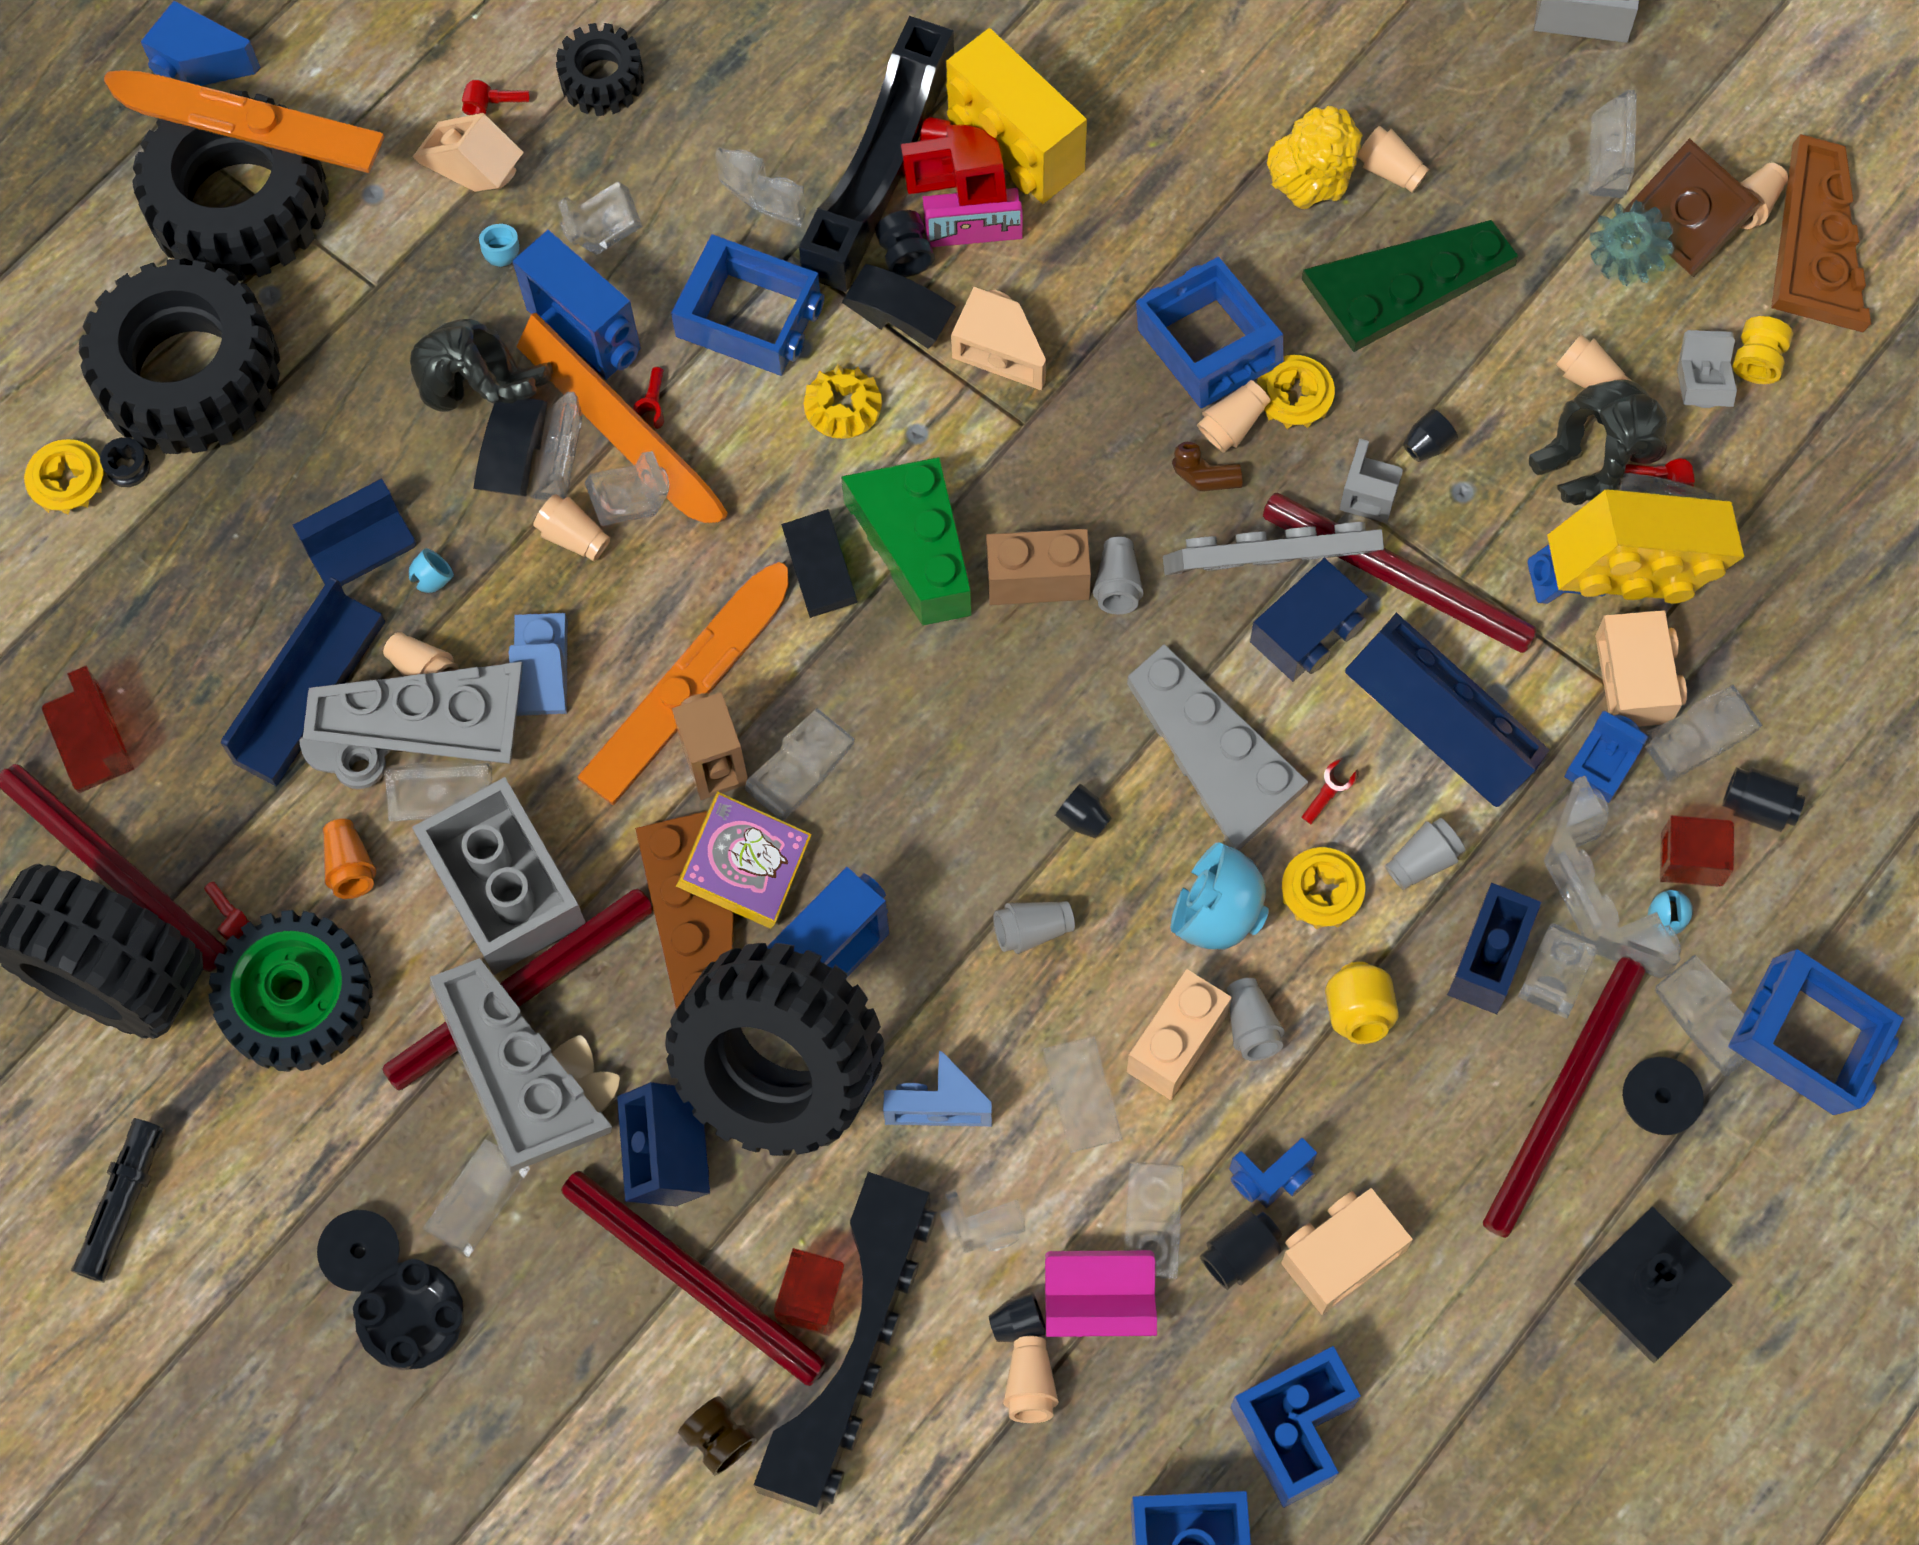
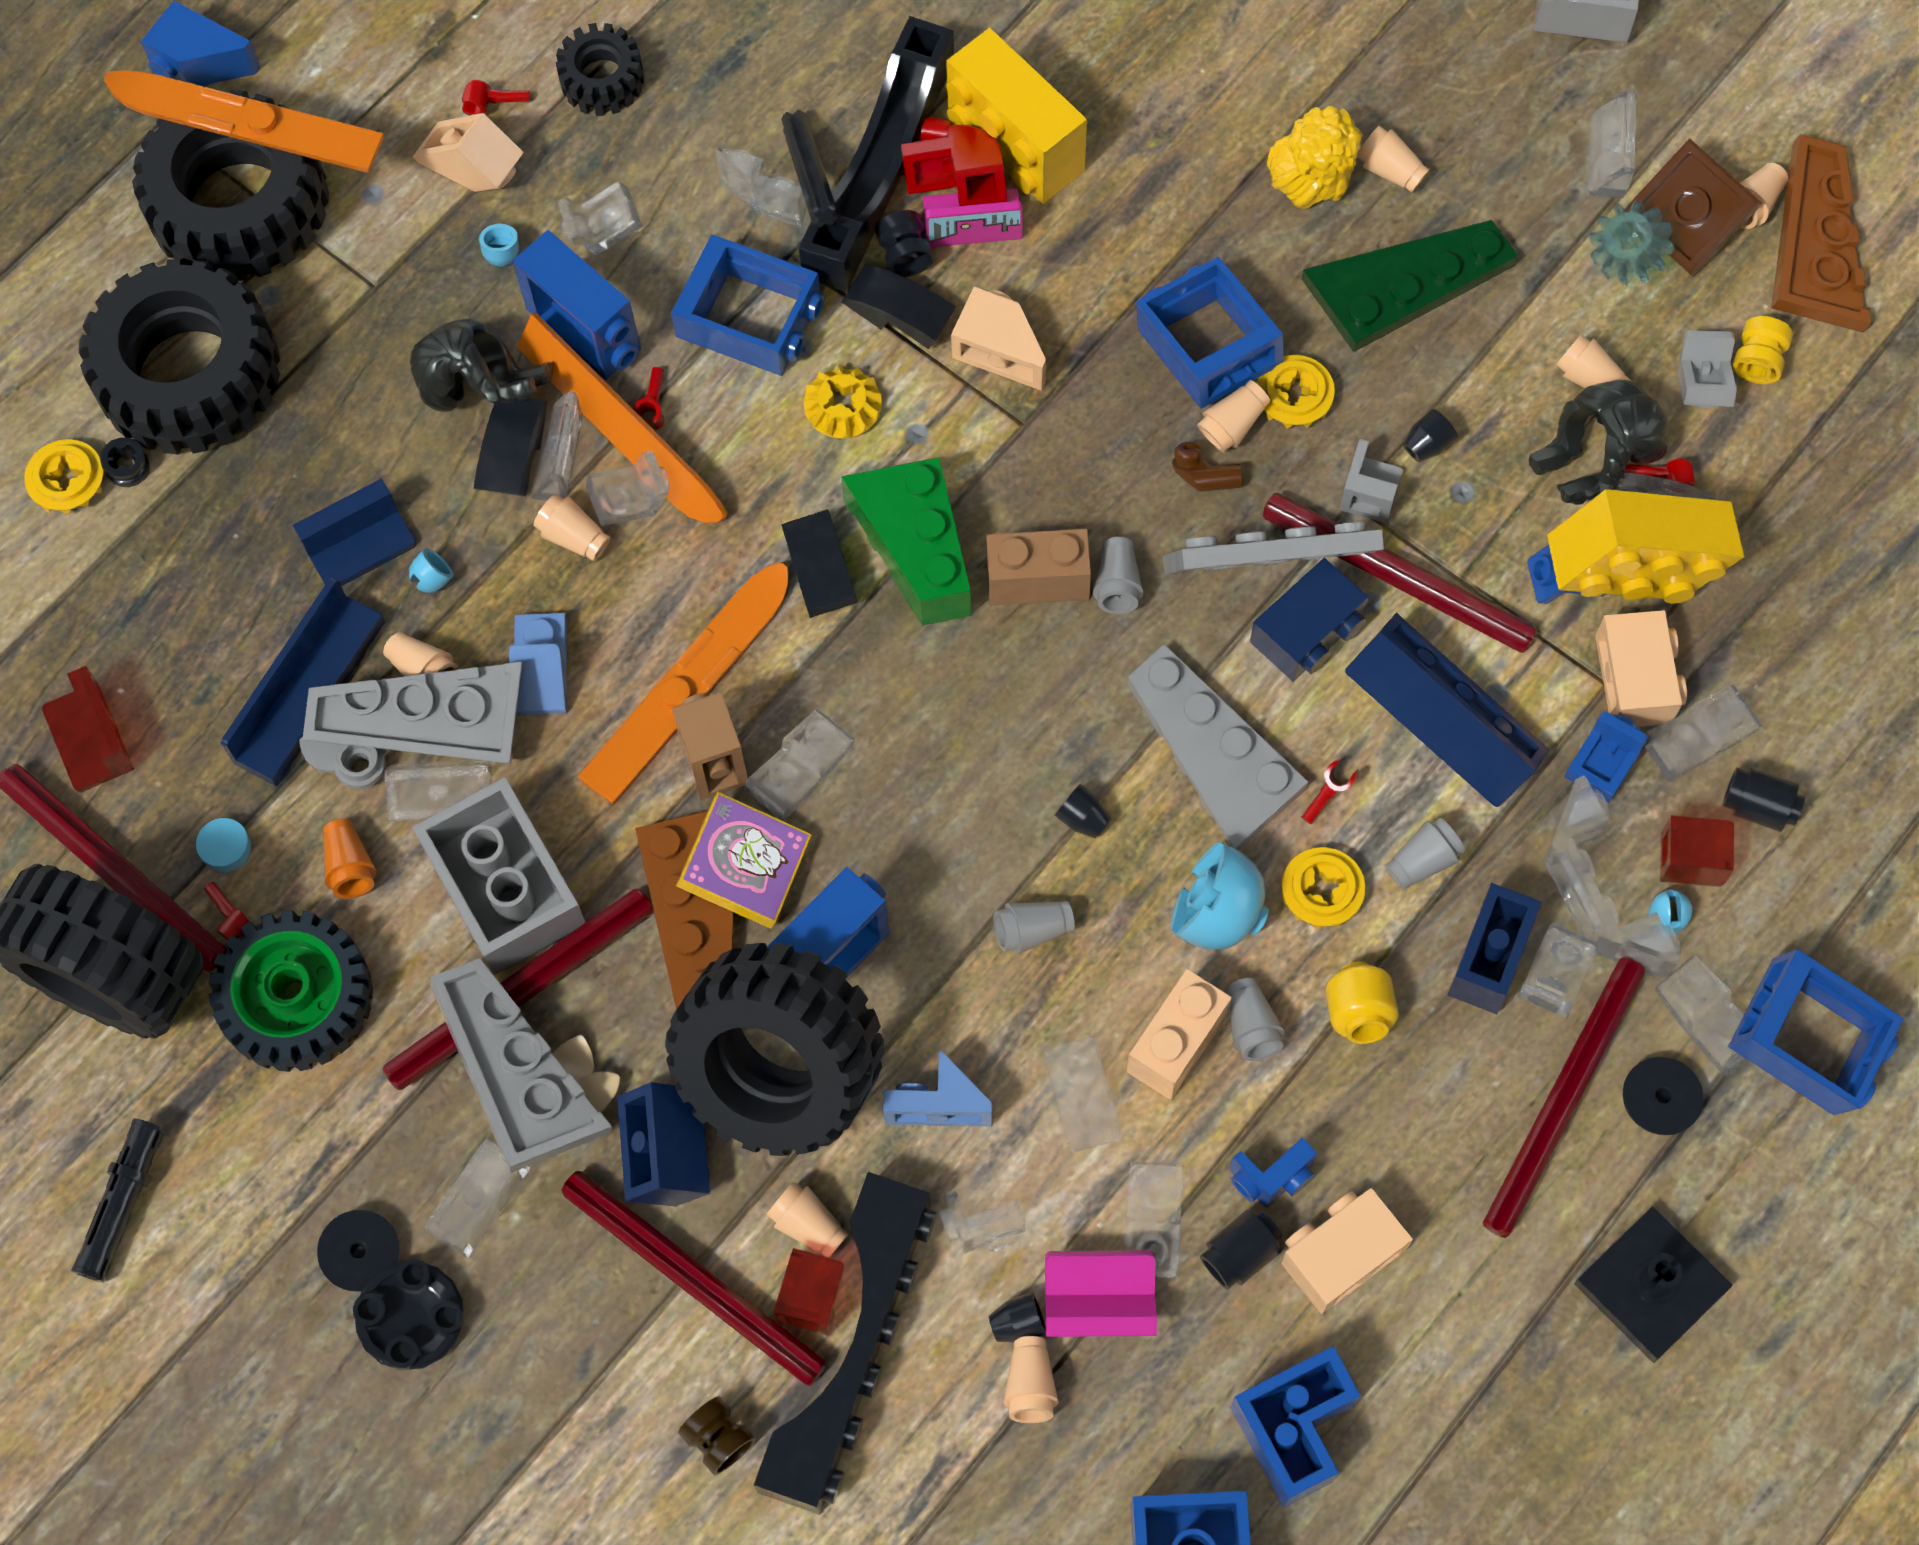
(223, 845): none -> medium azure tile
(807, 1220): none -> light nougat cone
(809, 169): none -> black axle

